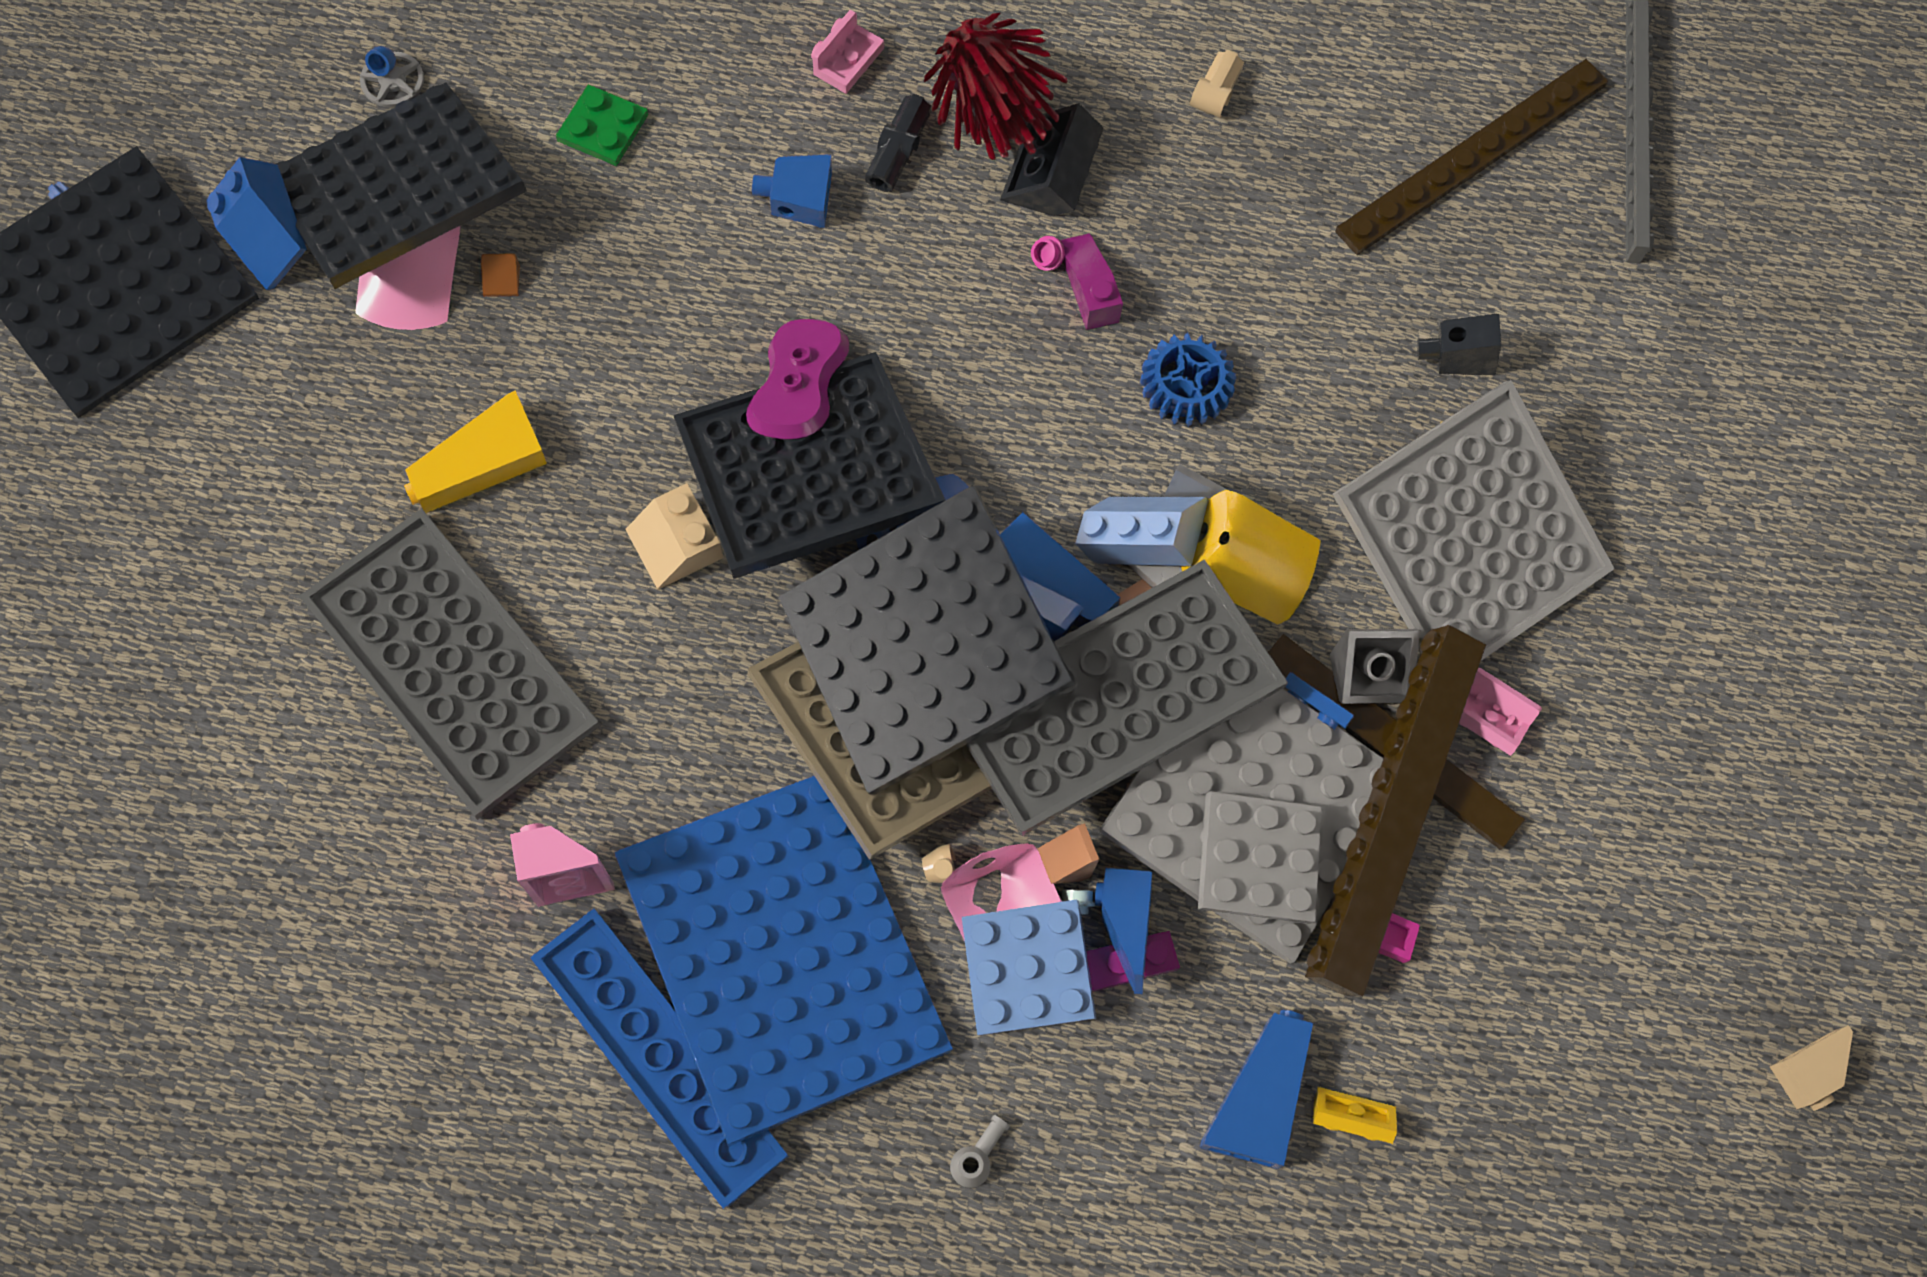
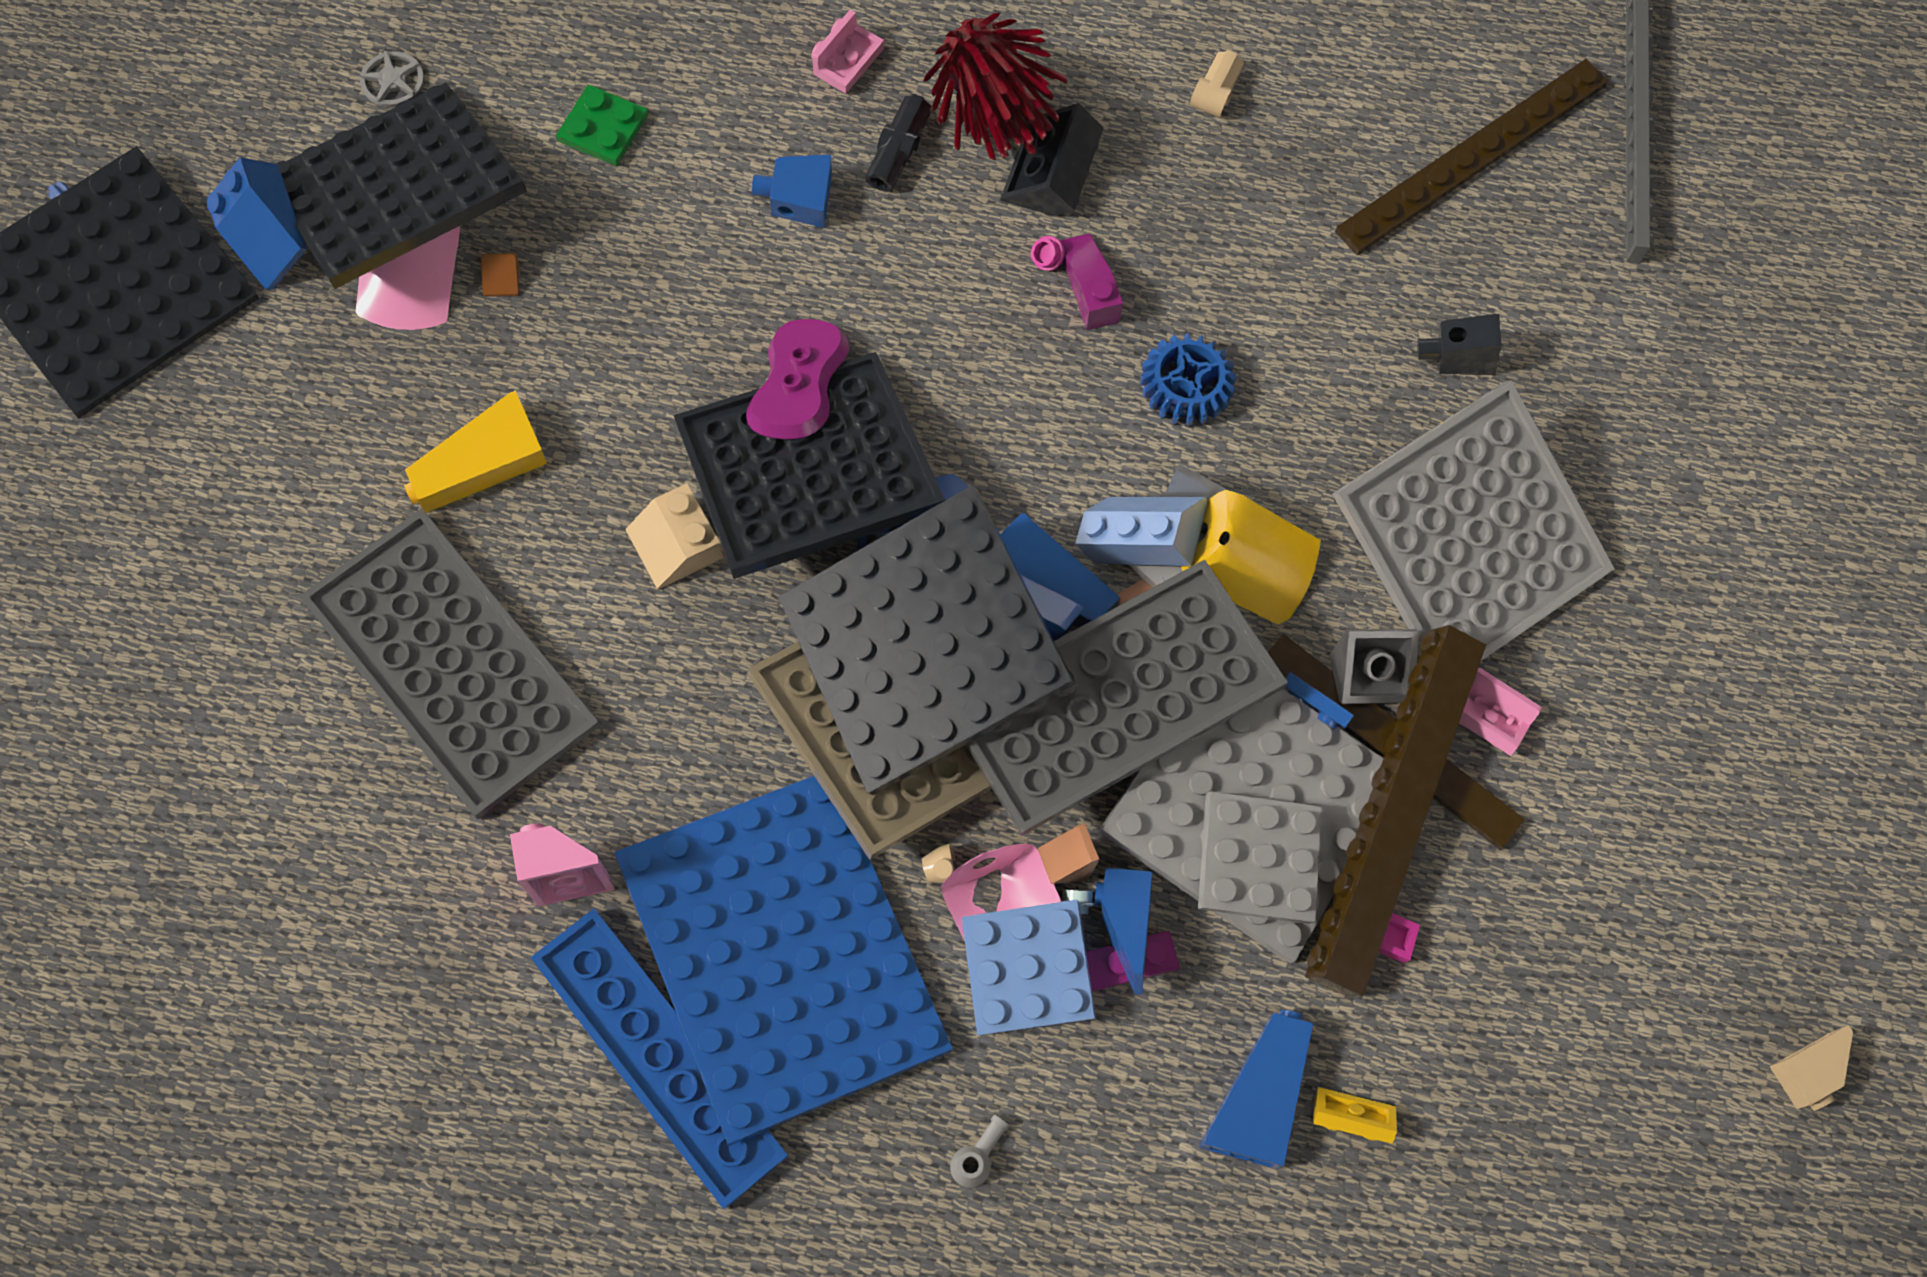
(376, 60): blue hinge -> none

